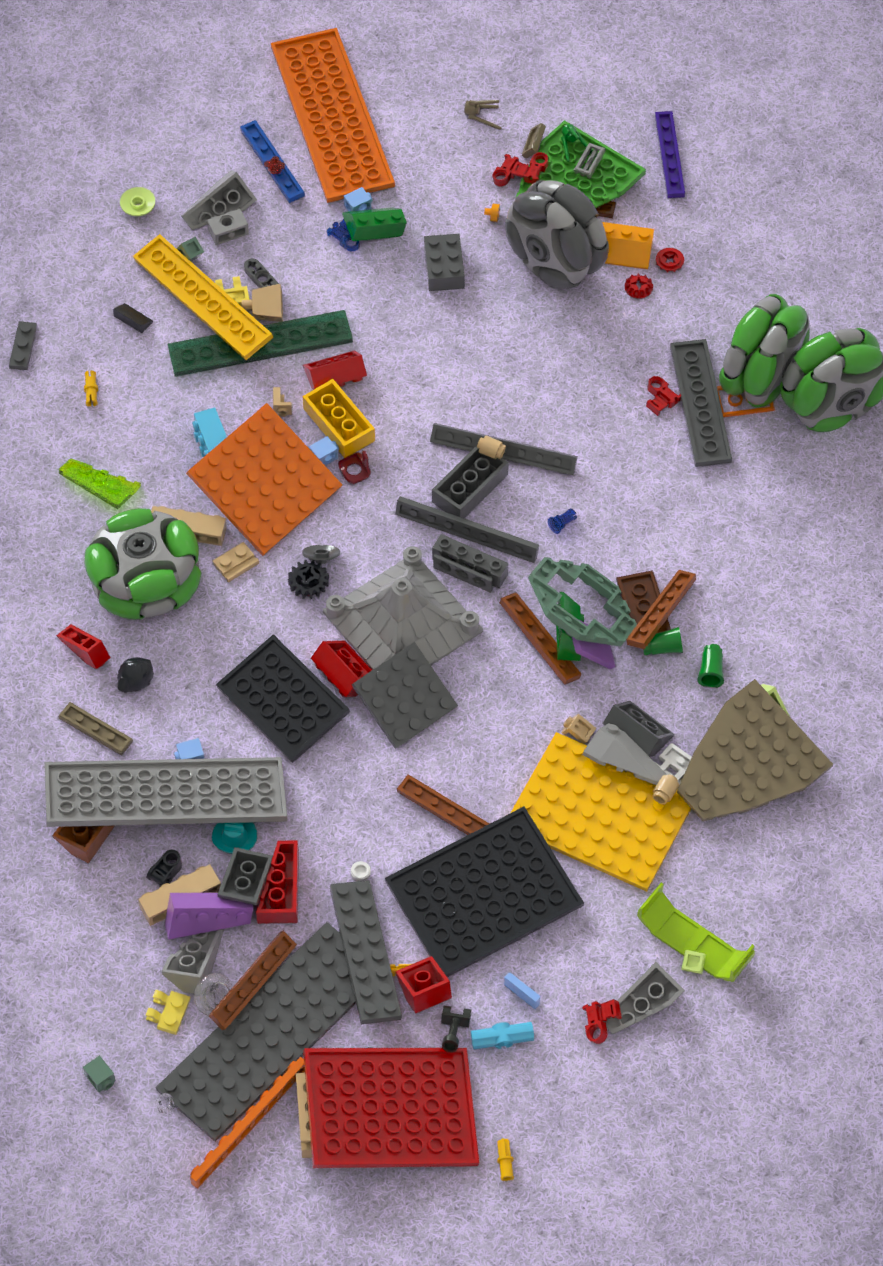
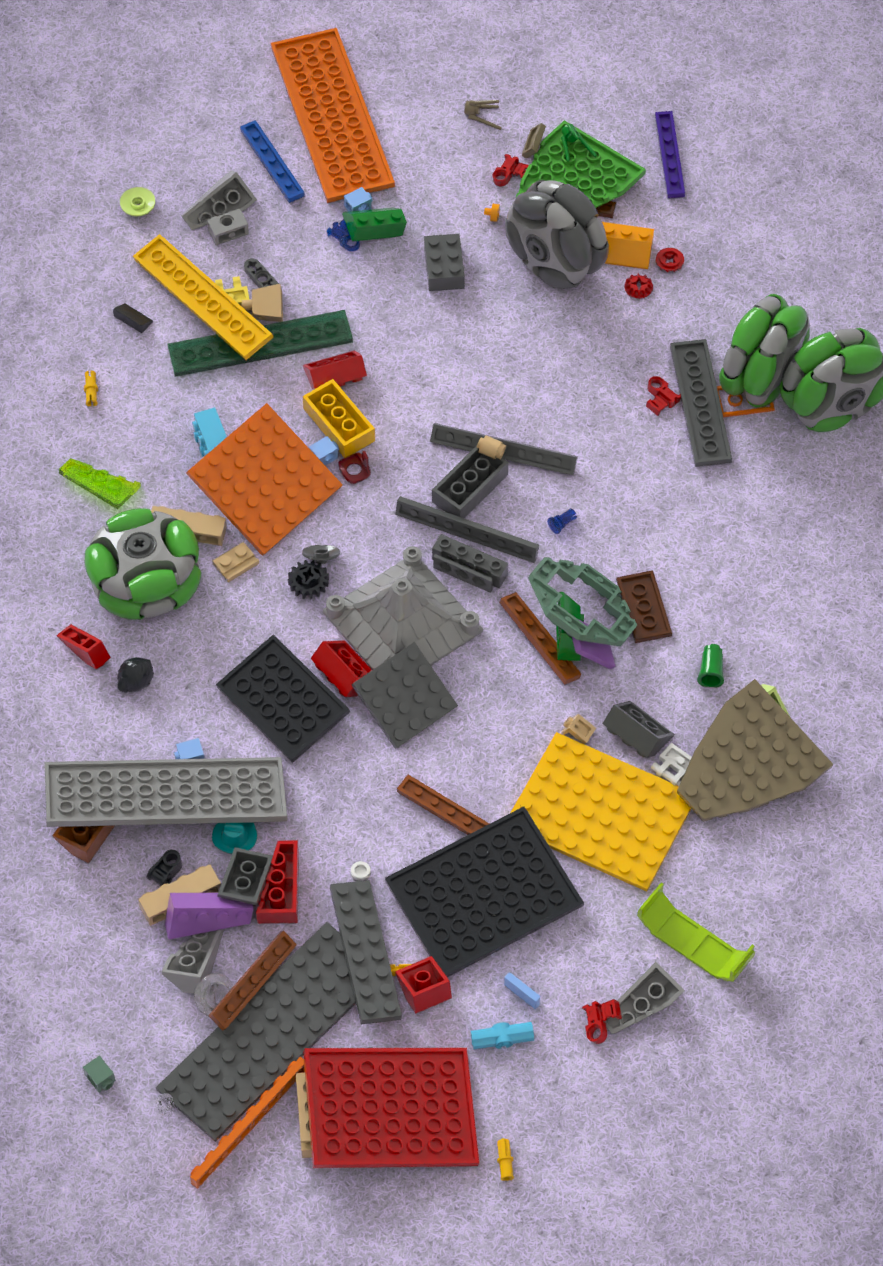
(23, 345): dark grey plate -> none
(95, 728): dark tan tile -> none
(173, 1012): light yellow plate -> none
(191, 249): sand green brick -> none
(274, 165): clear red plate -> none
(279, 406): tan bracket -> none
(451, 1042): pearl dark grey bar -> none
(532, 171): red piece -> none
(589, 173): light grey tile -> none
(618, 749): light grey wedge -> none
(661, 609): dark orange plate -> none
(665, 642): green plant -> none
(665, 789): tan brick -> none
(693, 962): yellowish green tile -> none

